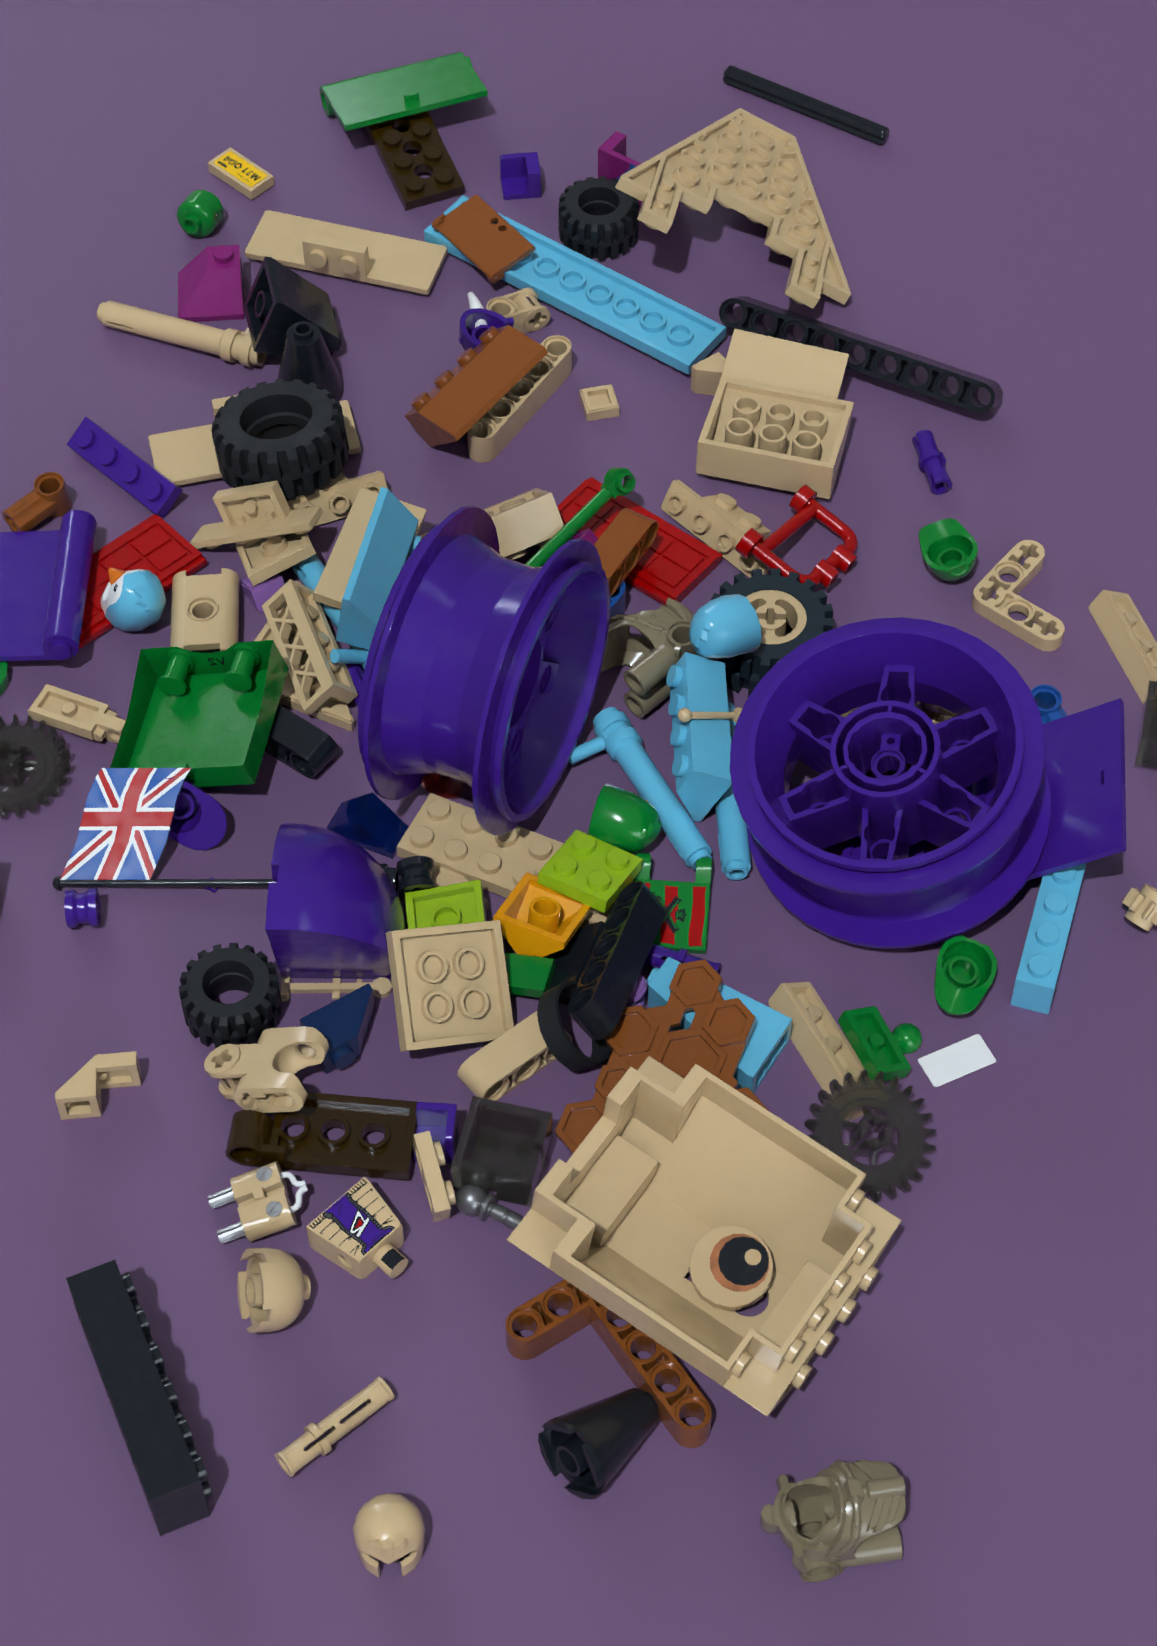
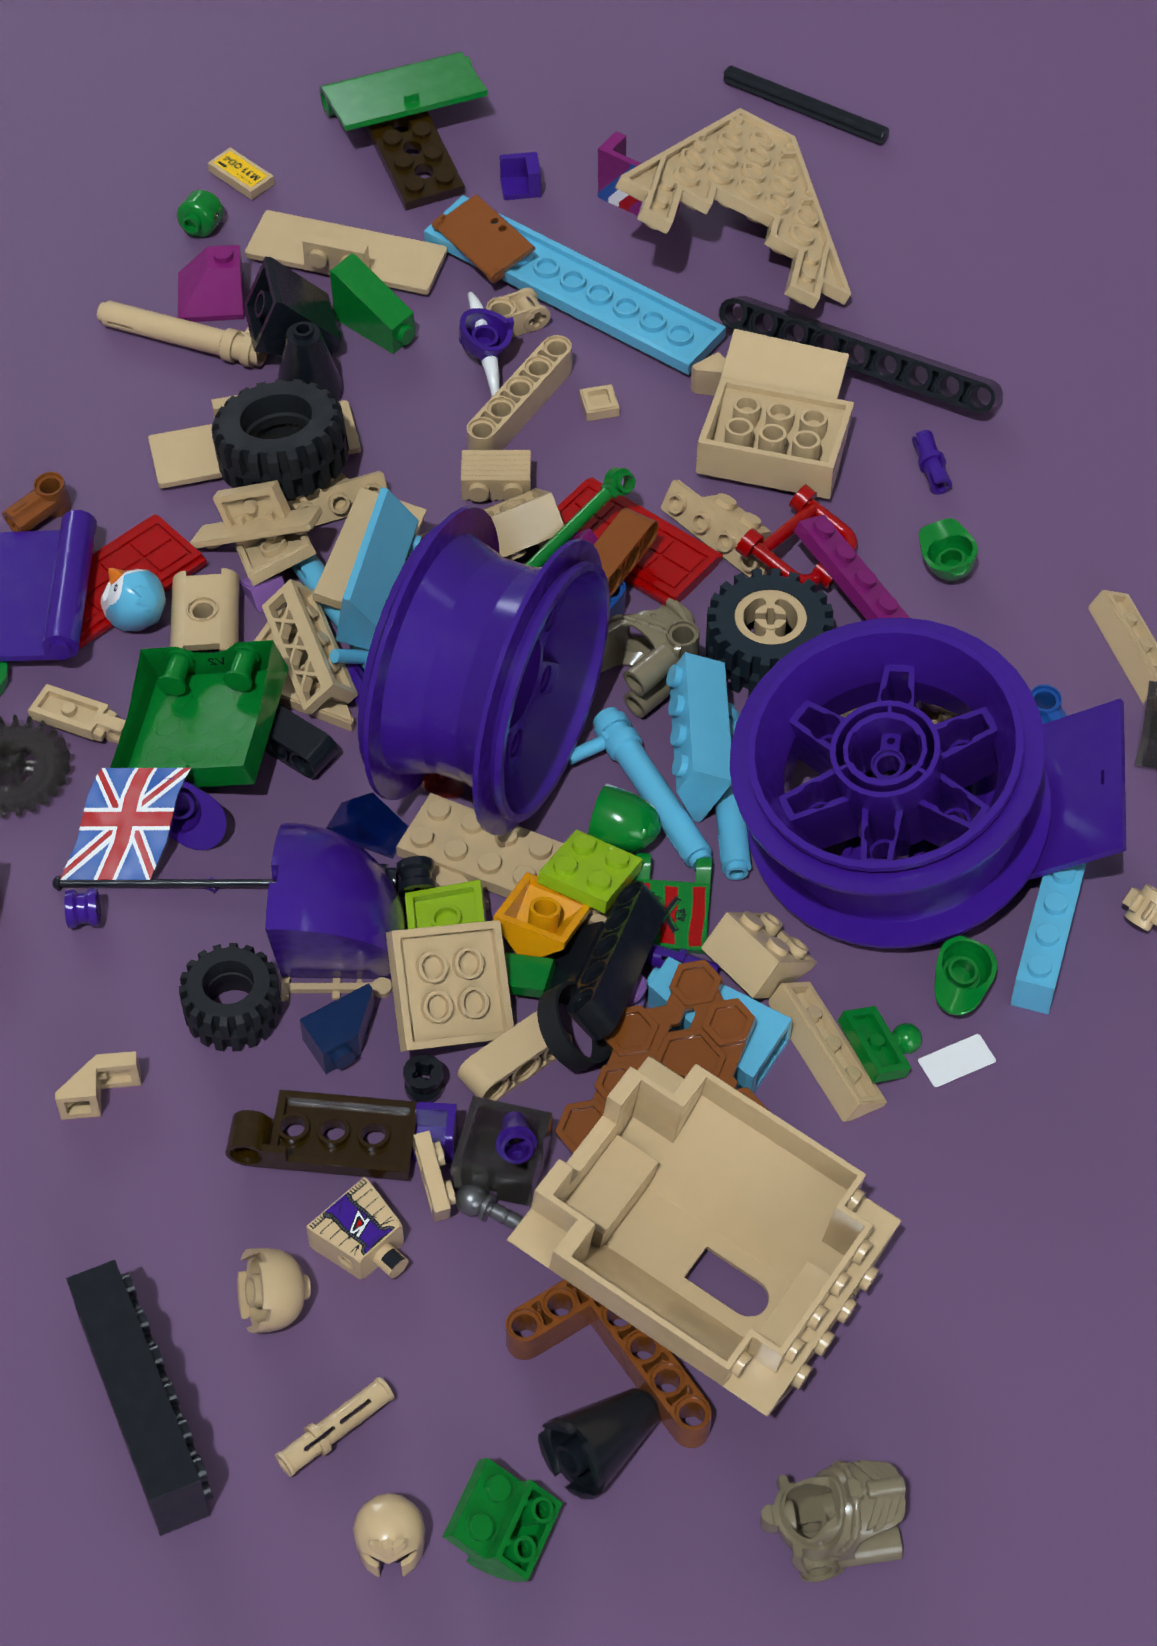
(124, 467): dark purple plate -> none
(261, 1203): tan piece -> none
(264, 1073): tan piece -> none
(370, 305): none -> green slope
(420, 1088): none -> black wheel
(474, 385): dark orange slope -> none
(495, 474): none -> tan brick
(502, 1522): none -> green brick
(515, 1140): none -> dark purple cone
(598, 218): black tyre -> none
(686, 715): tan hinge -> none
(725, 628): medium azure piece -> none
(730, 1267): tile -> none
(757, 952): none -> tan slope
(848, 569): none -> magenta plate
(900, 1115): clear smoke gear -> none
(1009, 601): tan beam -> none

